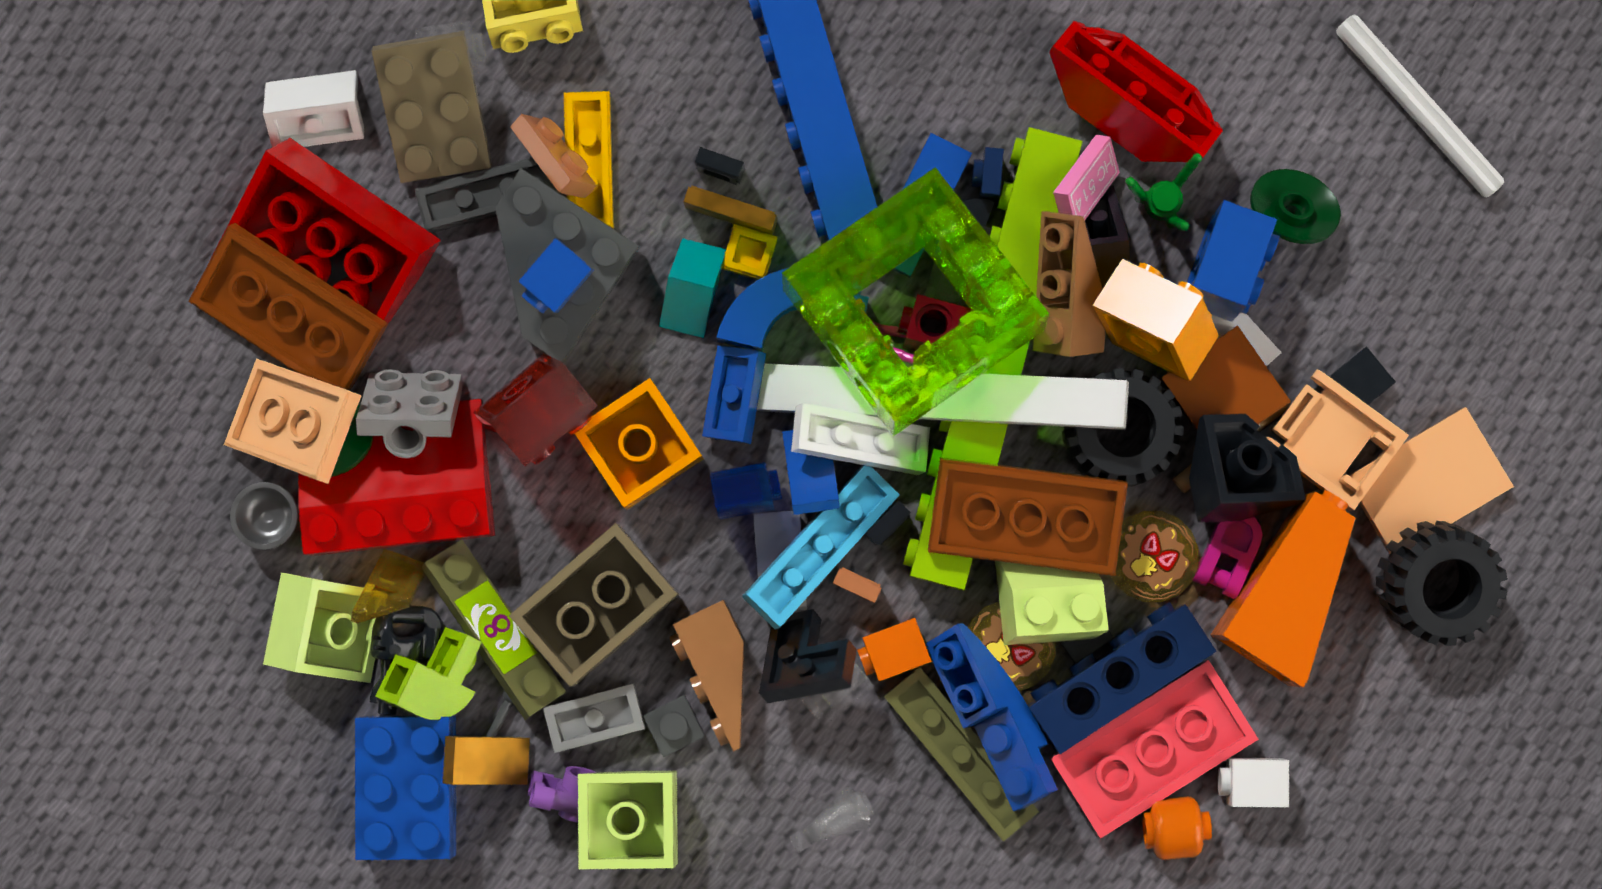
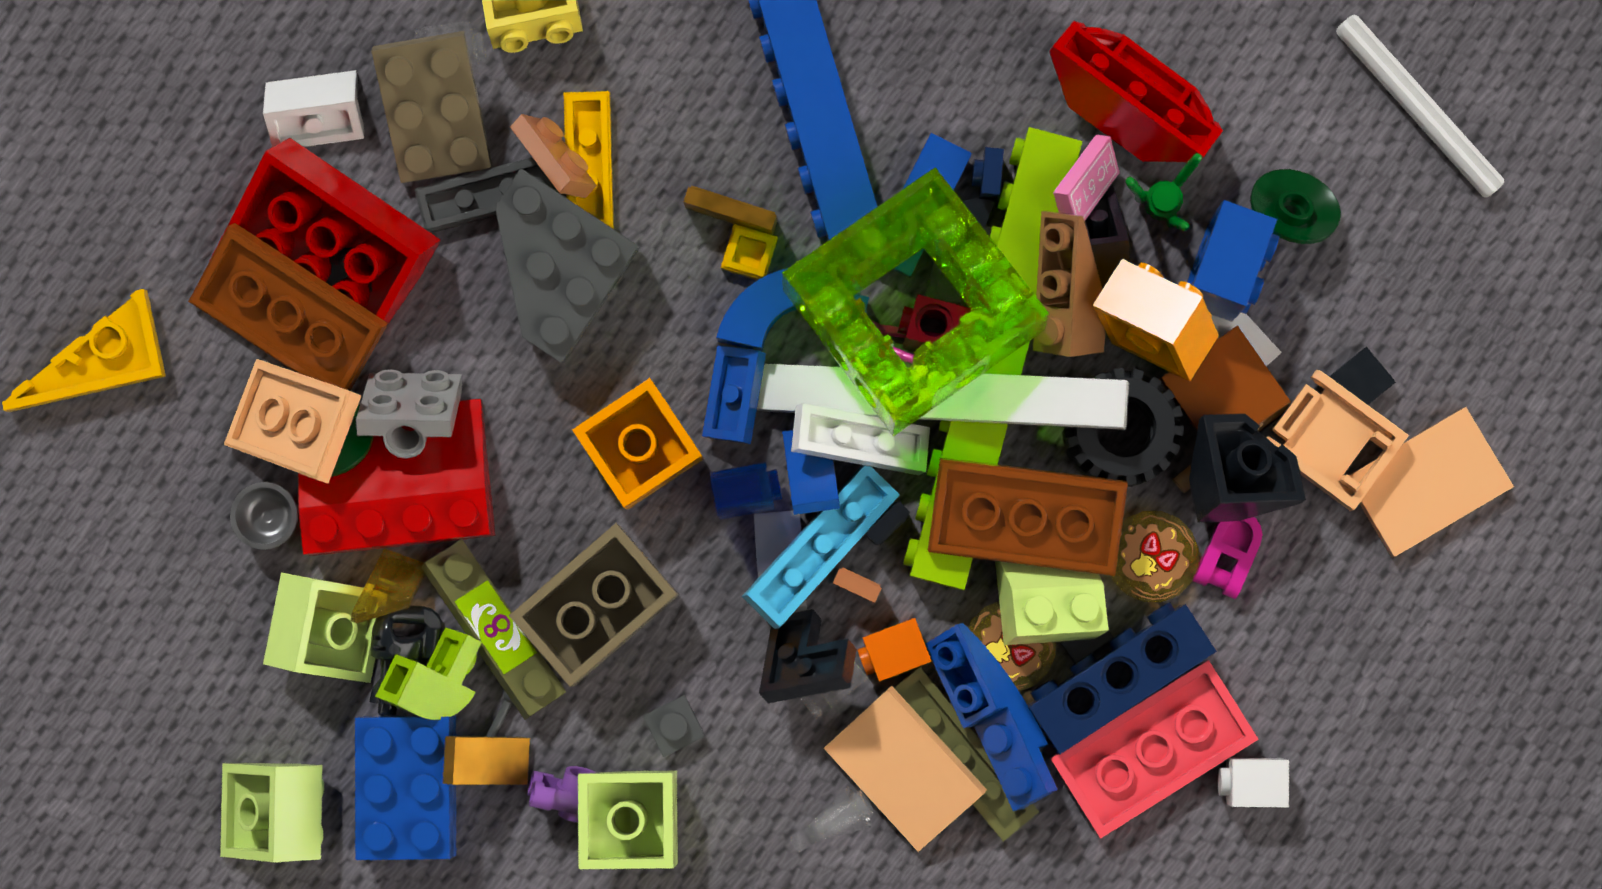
(112, 355): none -> yellow wing
(271, 811): none -> yellowish green slope
(536, 410): clear red brick -> none
(554, 277): blue brick -> none
(594, 718): light grey plate -> none
(691, 288): teal slope -> none
(717, 655): medium nougat slope -> none
(719, 166): black tile -> none
(905, 769): none -> light nougat tile
(1176, 828): orange head -> none
(1290, 591): orange slope -> none
(1470, 603): black tyre -> none

